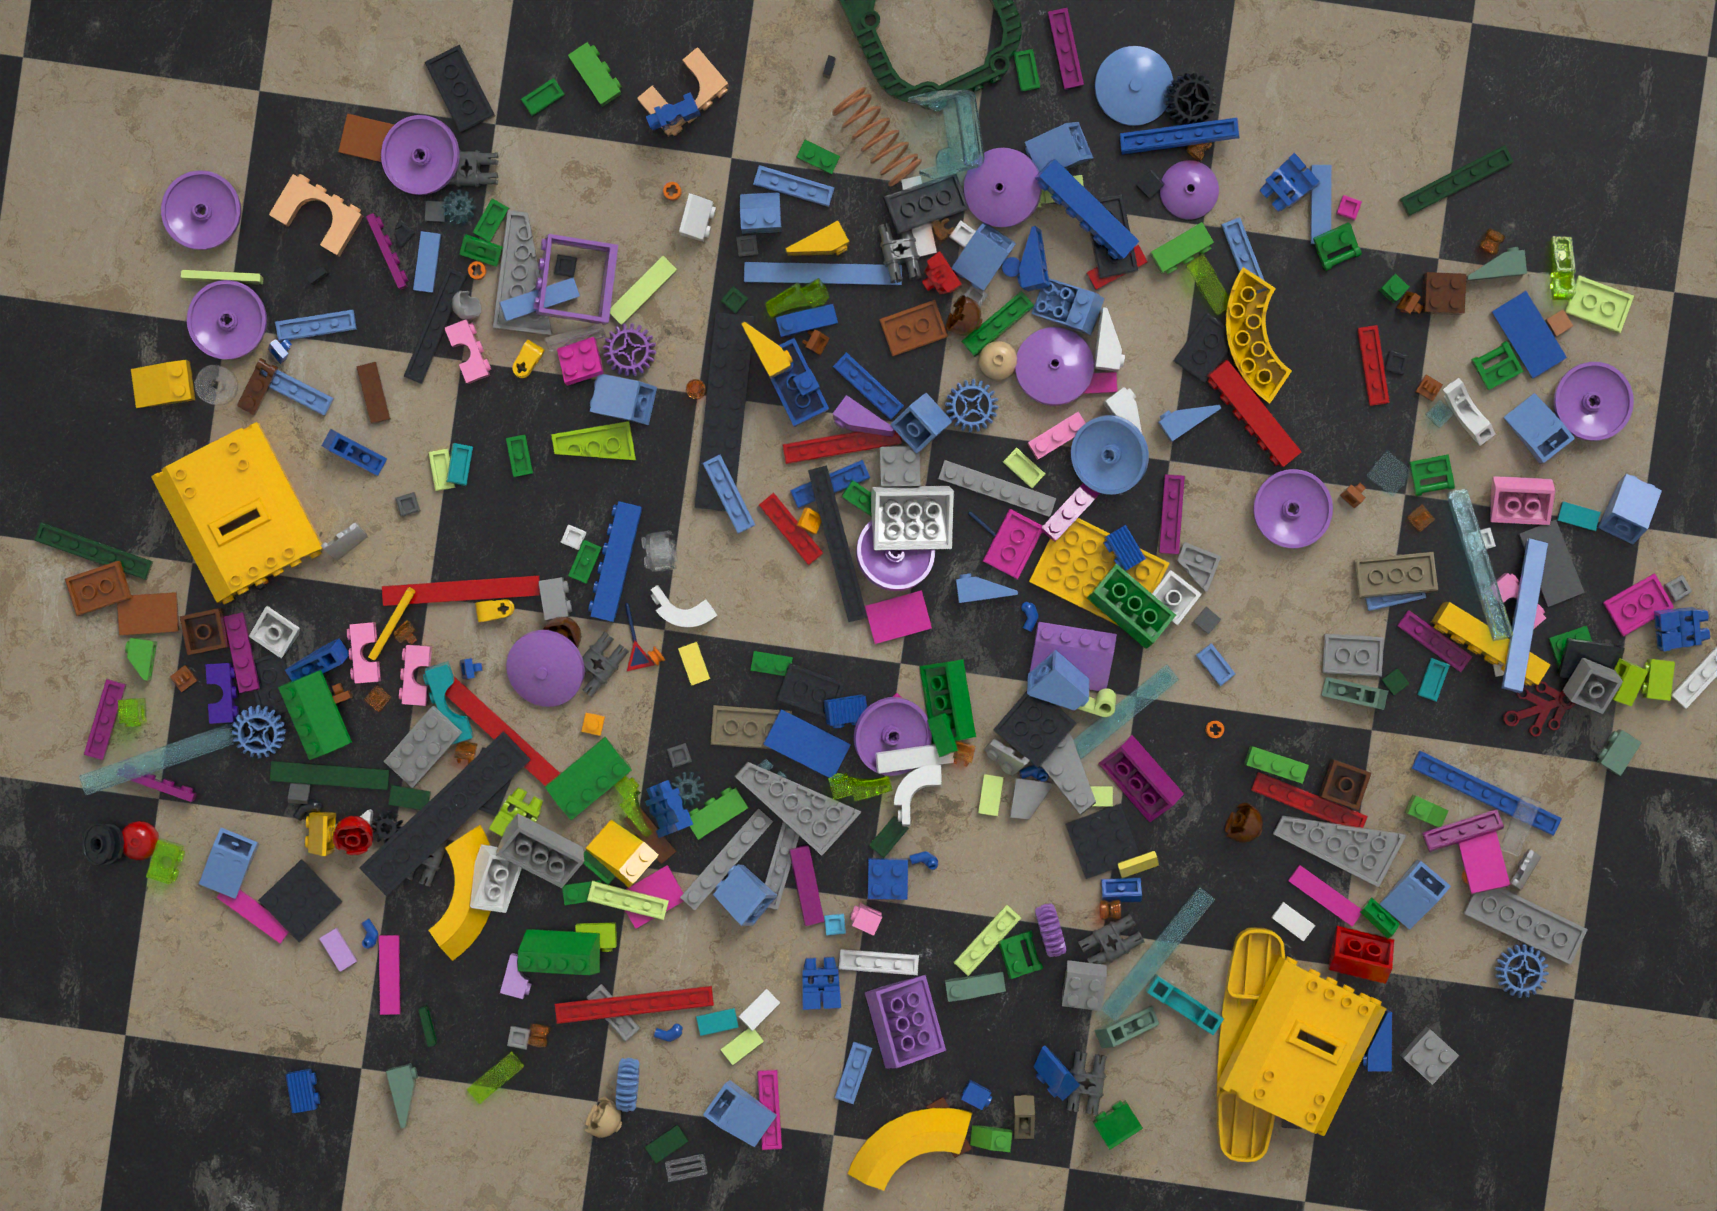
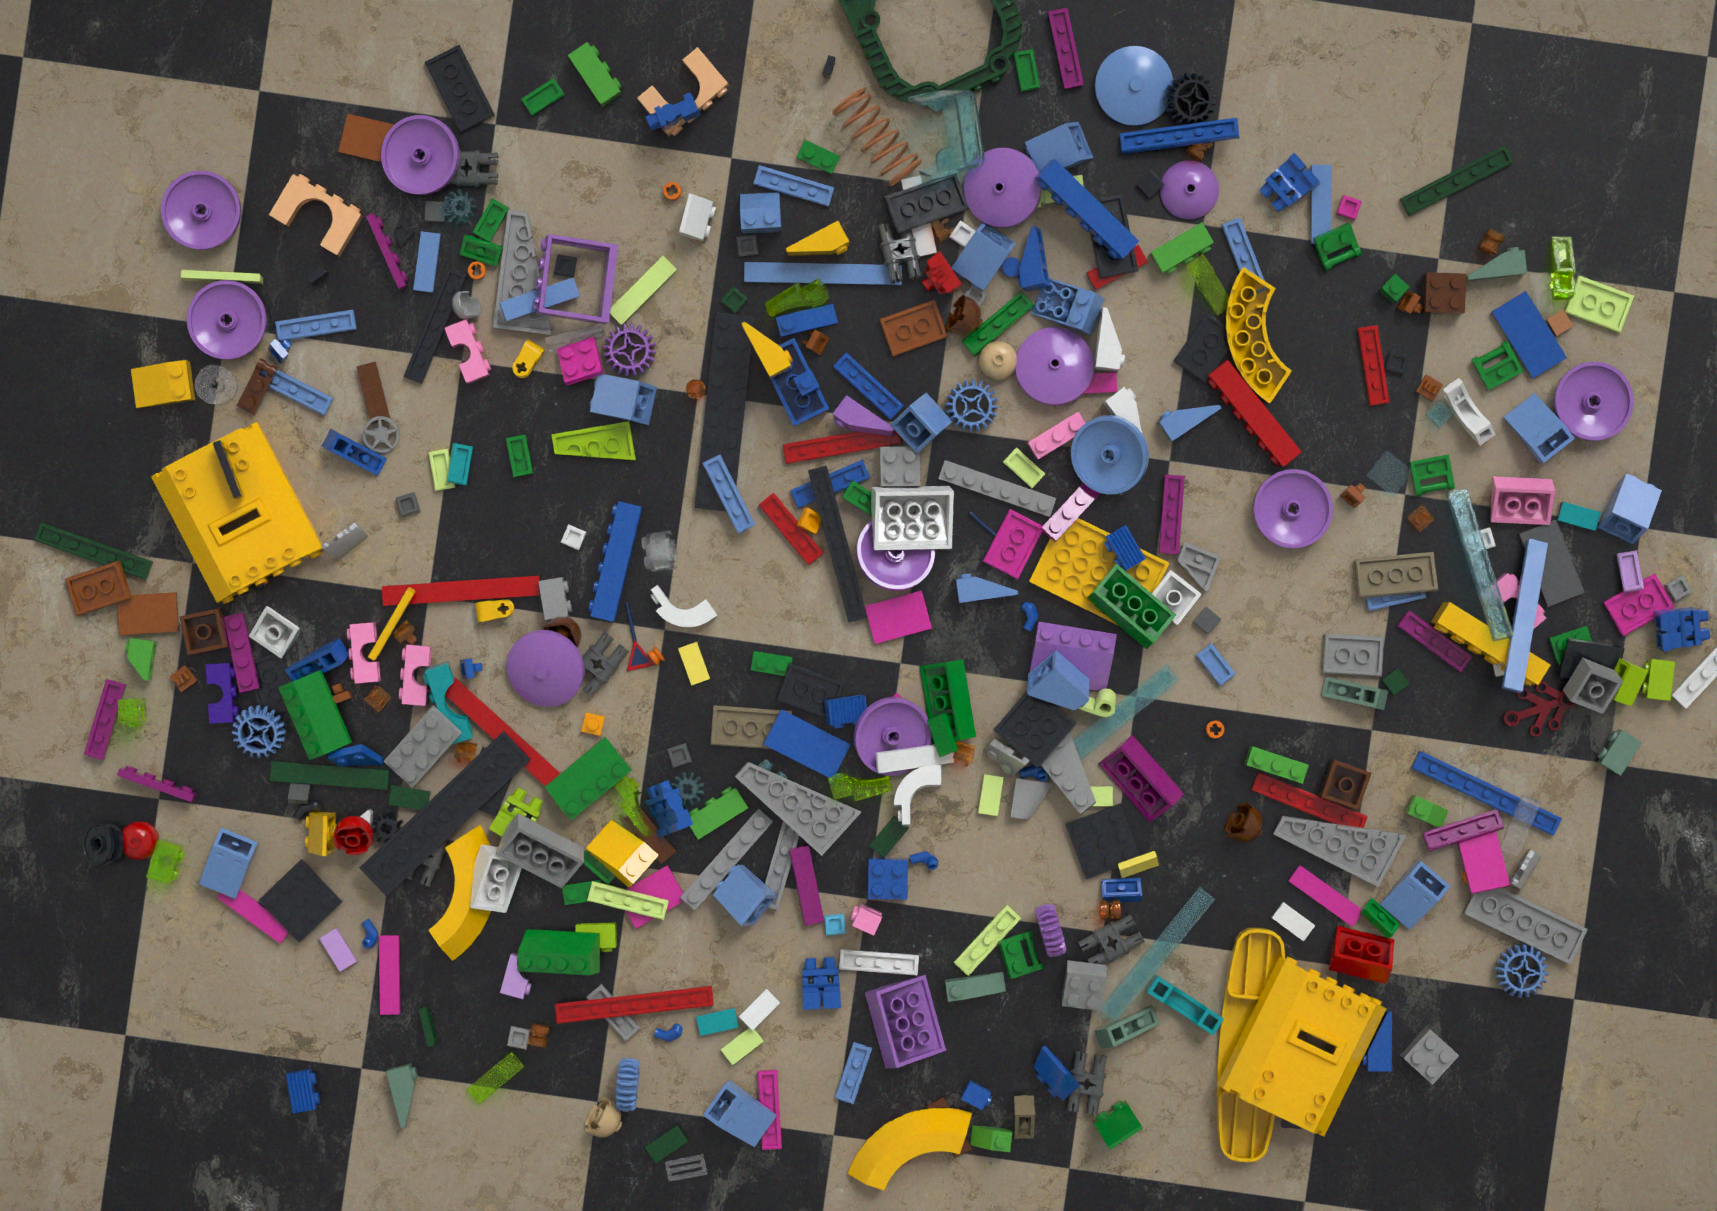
(157, 759): clear light blue plate -> none
(228, 469): none -> black tile
(355, 756): none -> blue wing
(380, 434): none -> light grey wheel
(585, 561): green plate -> none
(1433, 679): teal tile -> none
(1630, 571): none -> lavender tile

